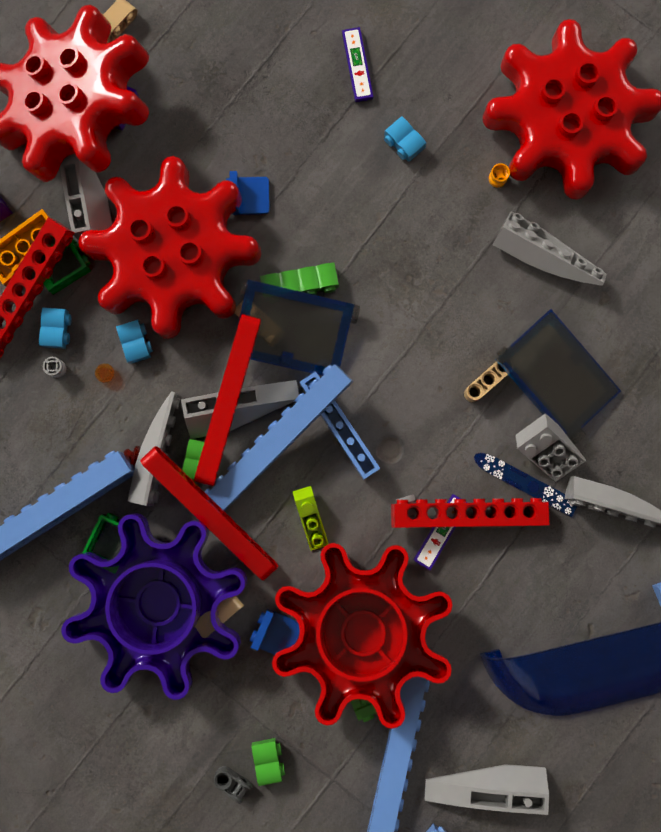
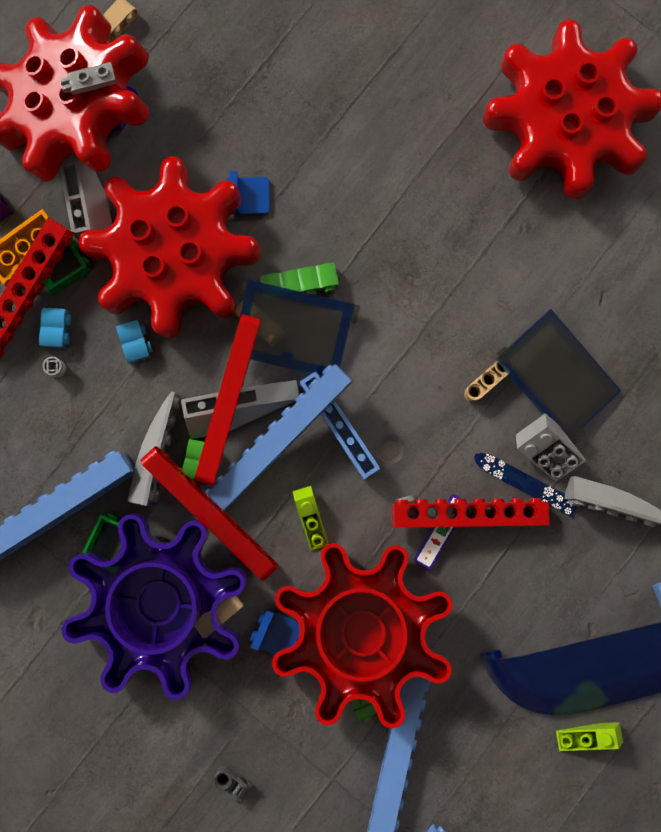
(89, 79): none -> light grey hinge
(104, 373): clear orange plate -> none
(132, 454): clear red plate -> none
(267, 761): bright green brick -> none
(357, 64): tile -> none
(404, 139): dark azure brick -> none
(494, 789): light grey wedge -> none
(499, 171): light orange wheel -> none
(544, 251): light grey wedge -> none
(590, 737): none -> lime slope

